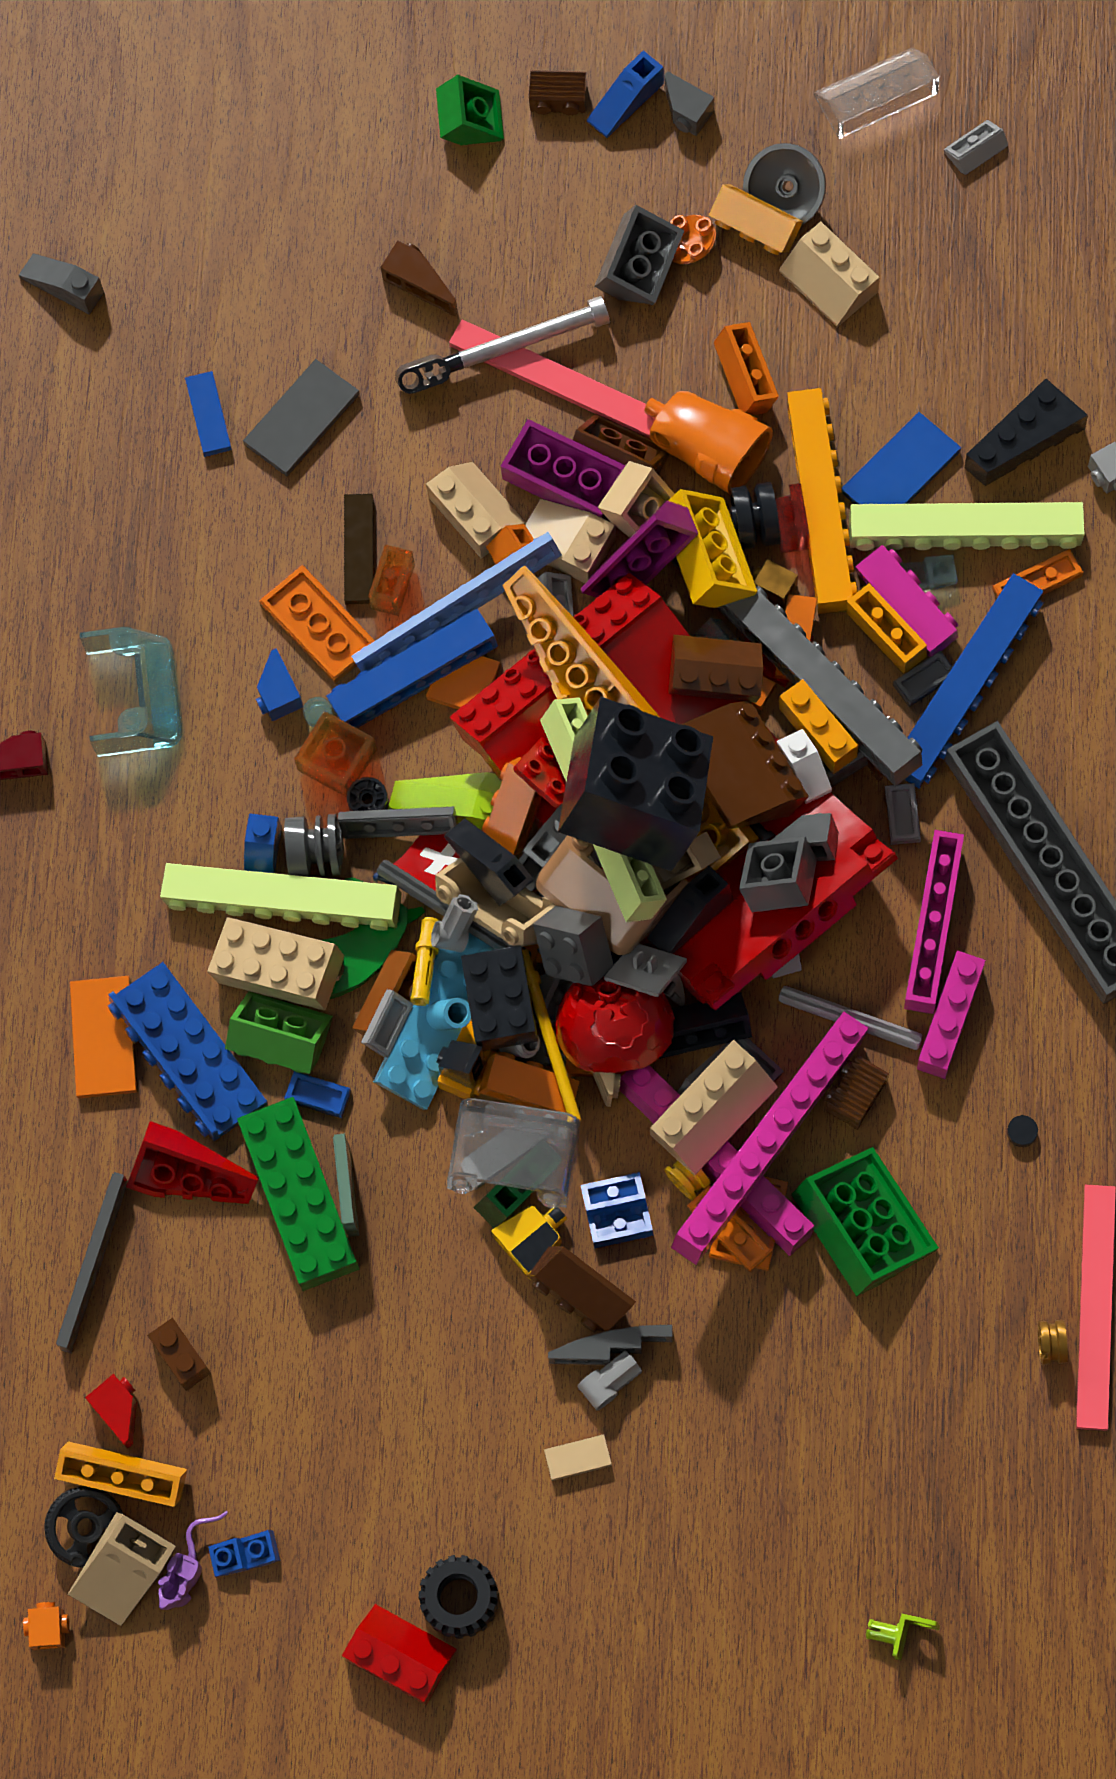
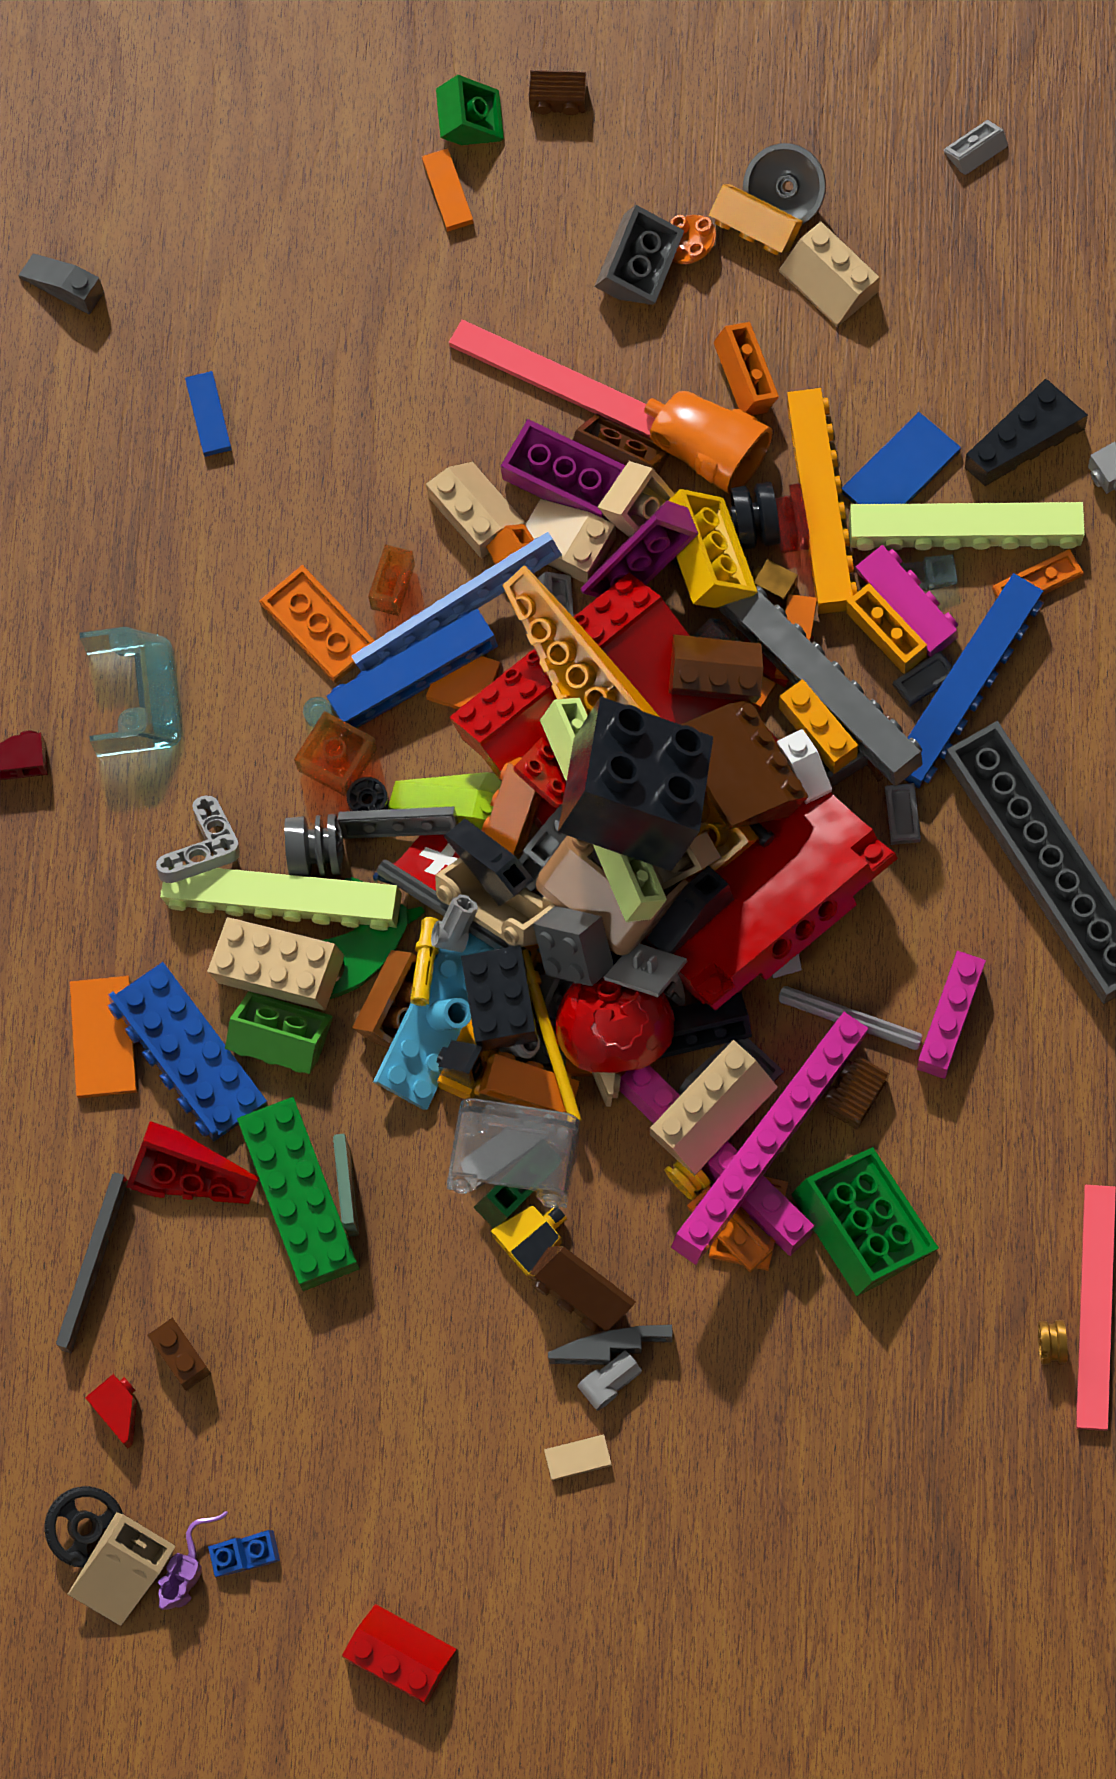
(46, 1626): orange brick -> none
(120, 1474): light orange brick -> none
(213, 843): none -> light grey beam
(262, 843): blue slope -> none
(277, 689): blue slope -> none
(301, 417): dark grey tile -> none
(318, 1094): blue tile -> none
(358, 547): dark brown tile -> none
(387, 1023): light grey tile -> none
(412, 272): reddish brown slope -> none
(447, 190): none -> orange tile
(450, 1570): black tyre -> none
(594, 313): flat silver piece -> none
(617, 1210): blue slope -> none
(628, 92): blue slope -> none
(688, 104): dark grey slope -> none
(778, 874): dark grey brick -> none
(819, 831): dark grey slope -> none
(878, 91): clear slope -> none
(897, 1634): lime bracket -> none
(934, 922): dark pink brick -> none
(1022, 1131): black tile -> none

